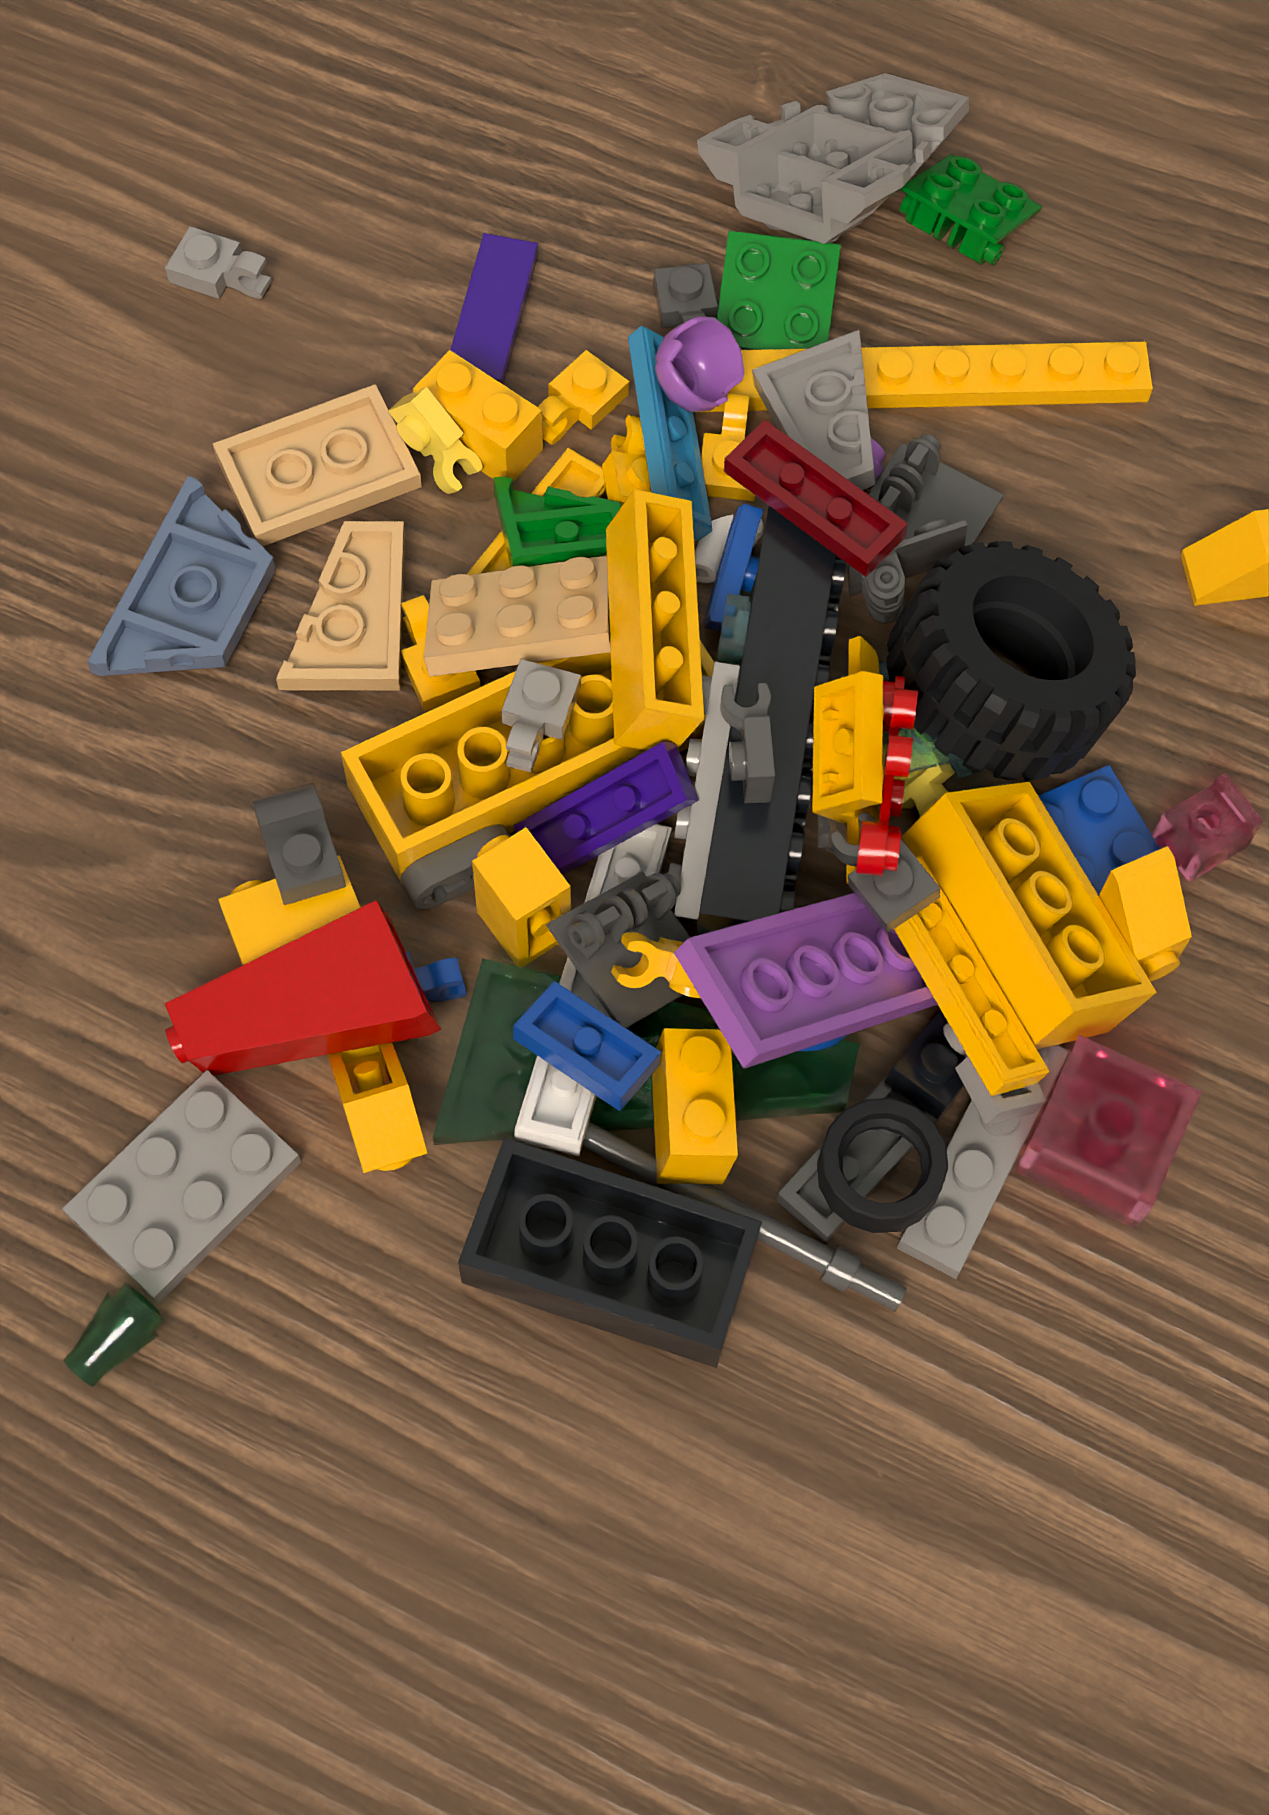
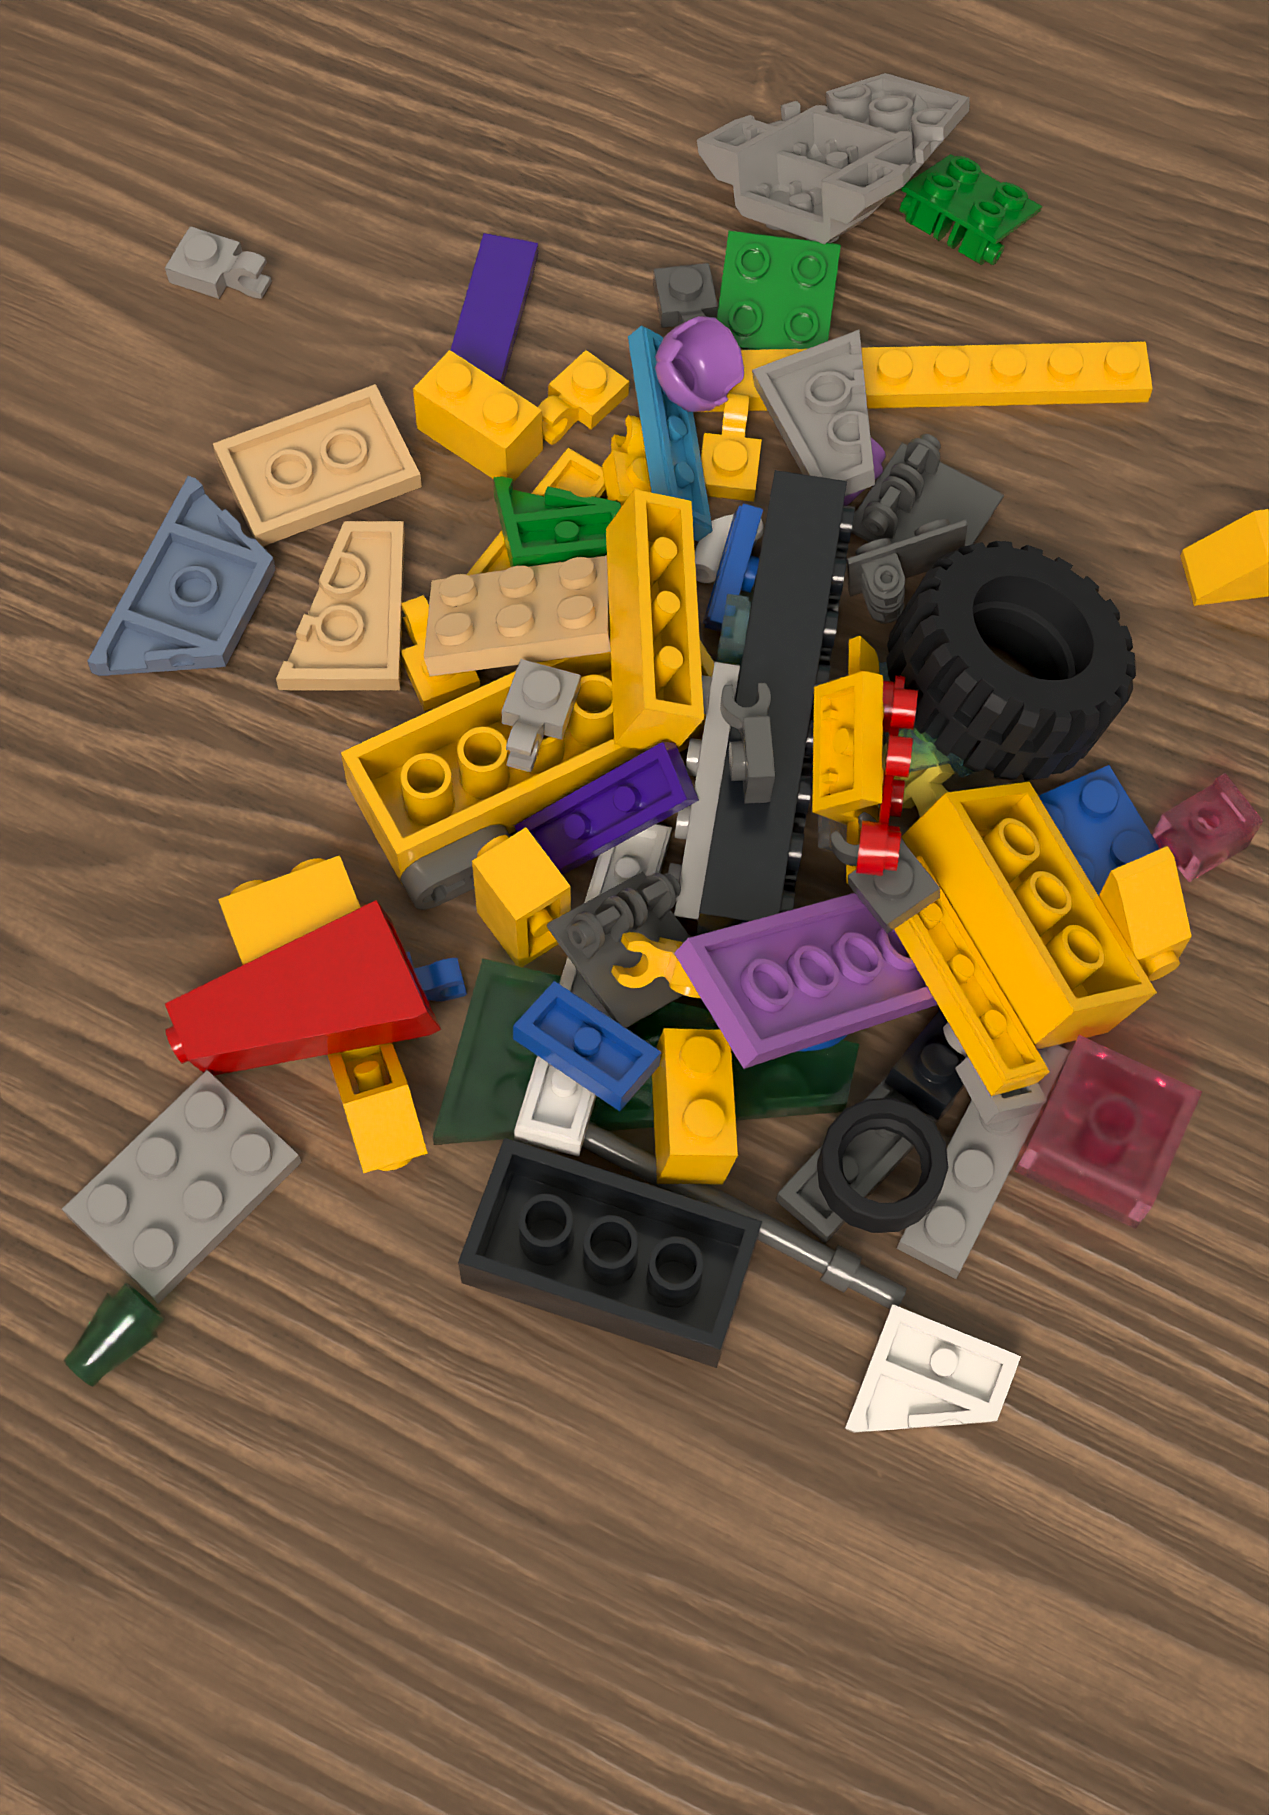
(298, 843): dark grey brick -> none
(432, 431): light yellow plate -> none
(815, 498): dark red plate -> none
(930, 1377): none -> white wing

